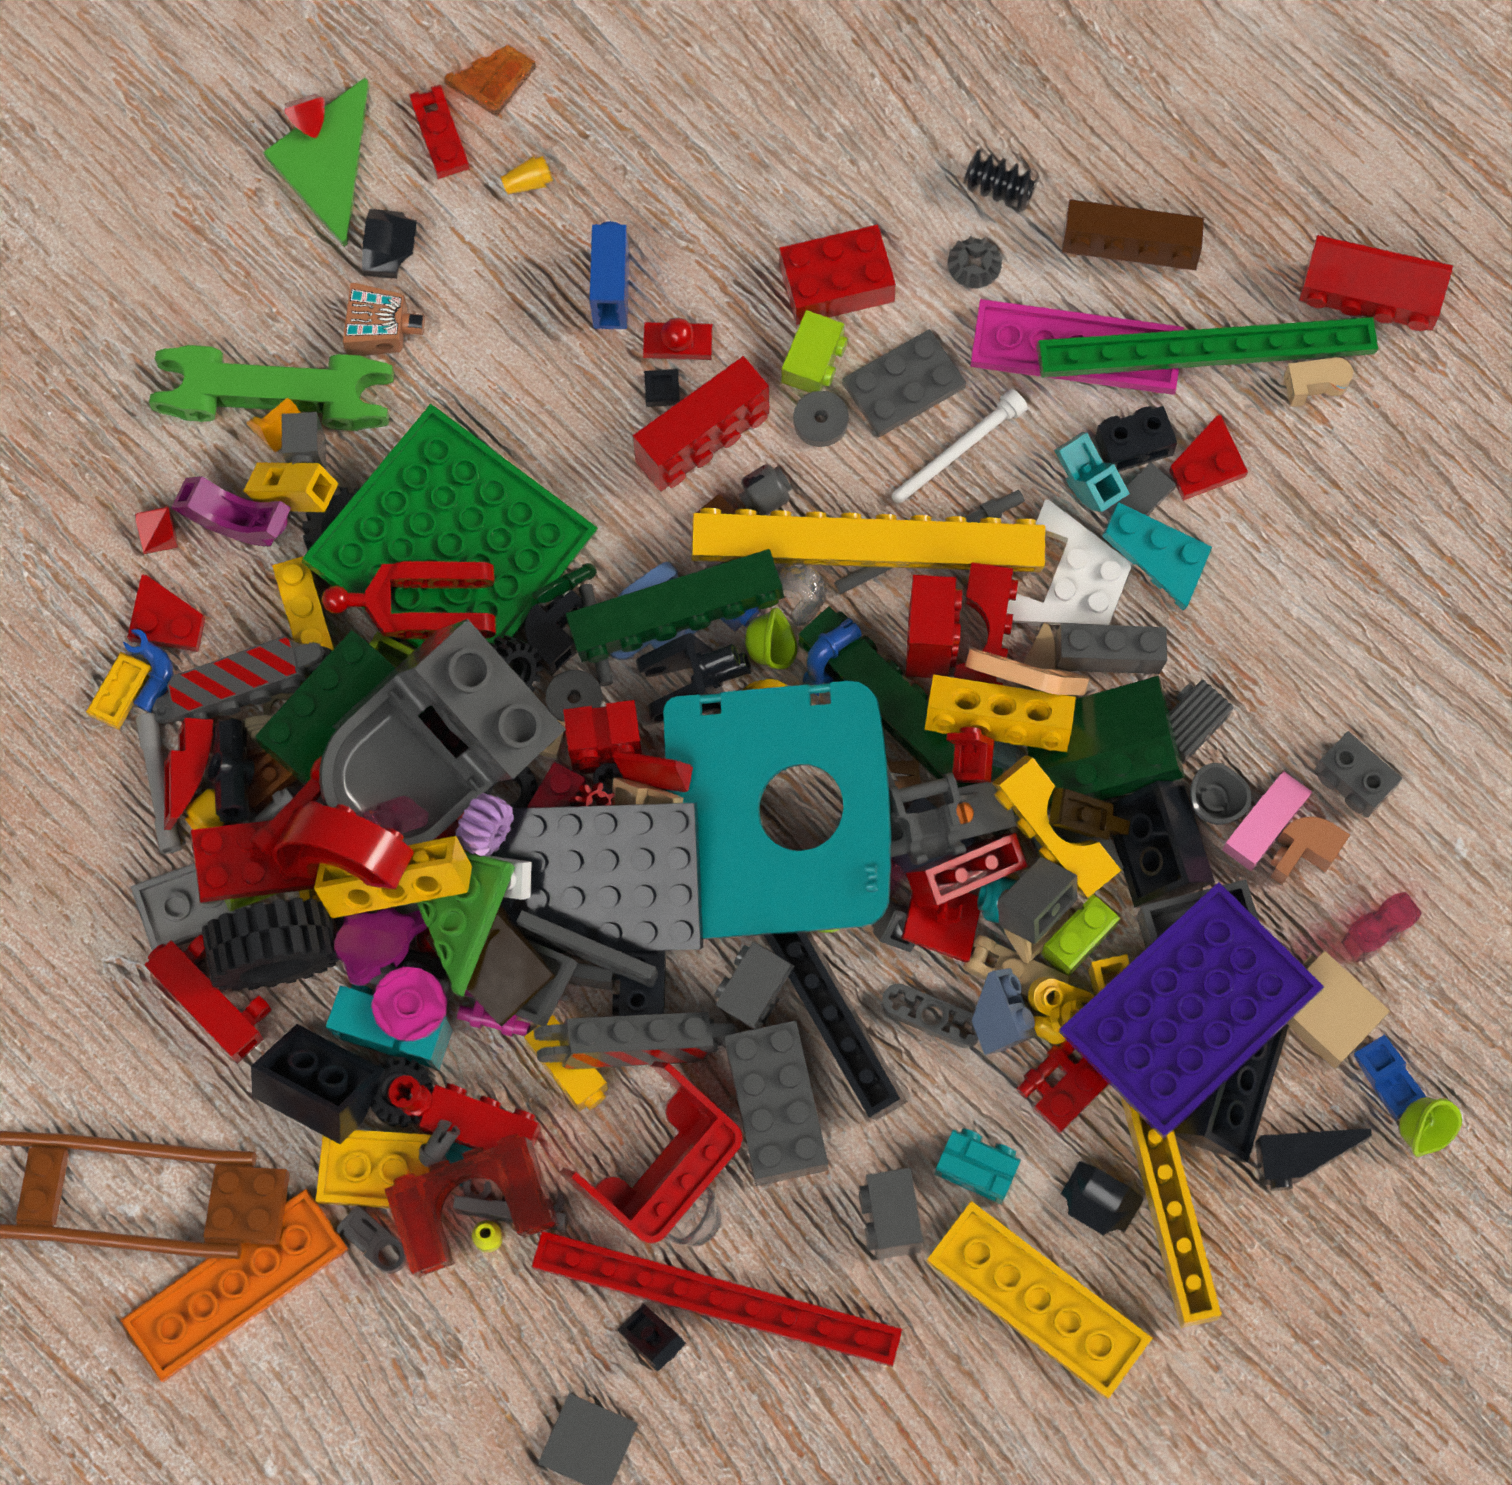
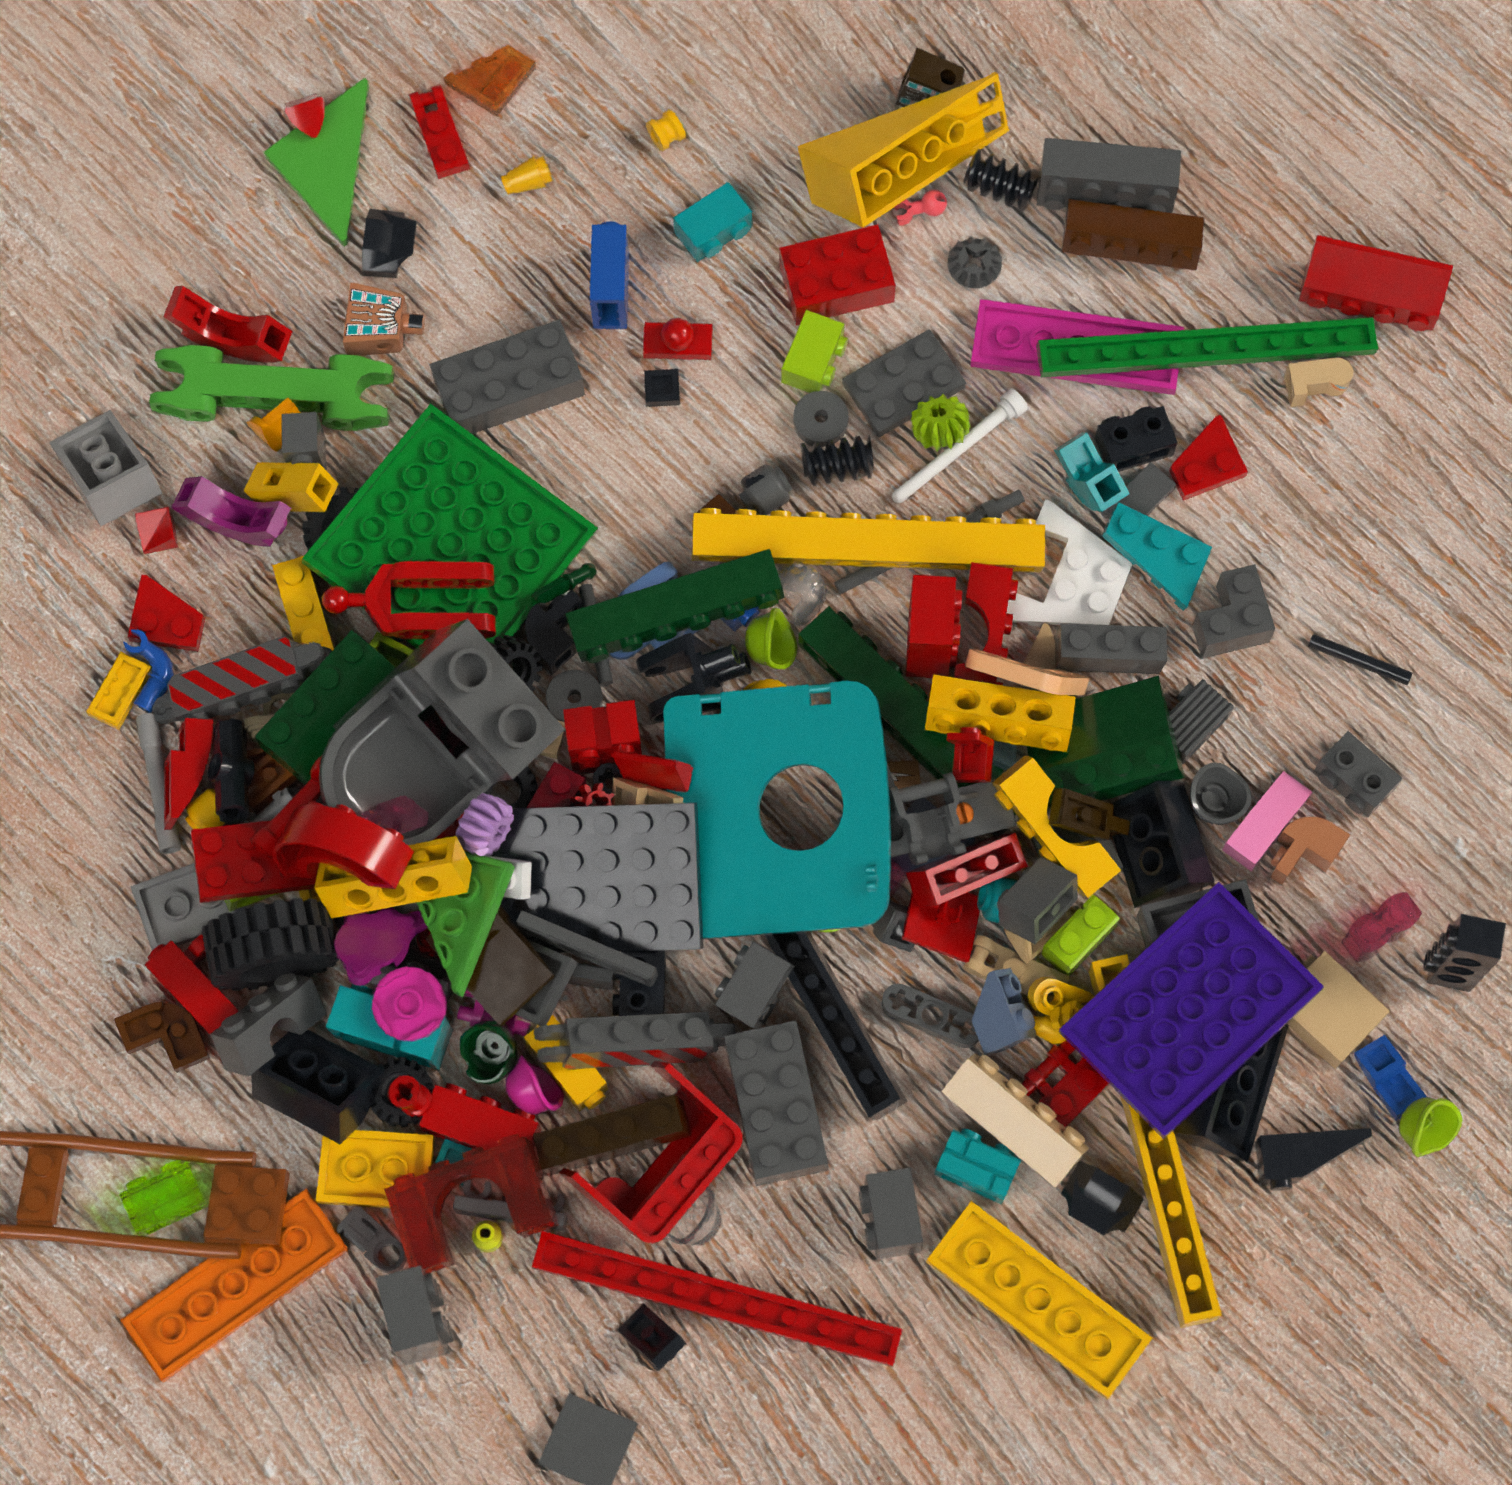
(106, 467): none -> light grey slope
(163, 1198): none -> clear neon green brick
(167, 1024): none -> reddish brown plate
(238, 336): none -> red arch
(245, 1037): none -> dark grey arch
(413, 1315): none -> dark grey brick
(438, 1144): dark grey pin -> none
(484, 1060): none -> dark green helmet
(508, 378): none -> dark grey brick
(533, 1088): none -> dark pink helmet
(612, 1134): none -> dark brown brick
(665, 130): none -> yellow wheel
(702, 424): red brick -> none
(713, 222): none -> teal brick
(826, 648): blue piece -> none
(837, 460): none -> black piece
(894, 155): none -> yellow piece
(927, 77): none -> dark brown torso
(929, 204): none -> coral arm
(940, 422): none -> lime gear
(1016, 1119): none -> tan brick
(1108, 175): none -> dark grey brick
(1240, 621): none -> dark grey brick
(1360, 659): none -> black bar
(1465, 953): none -> black brick

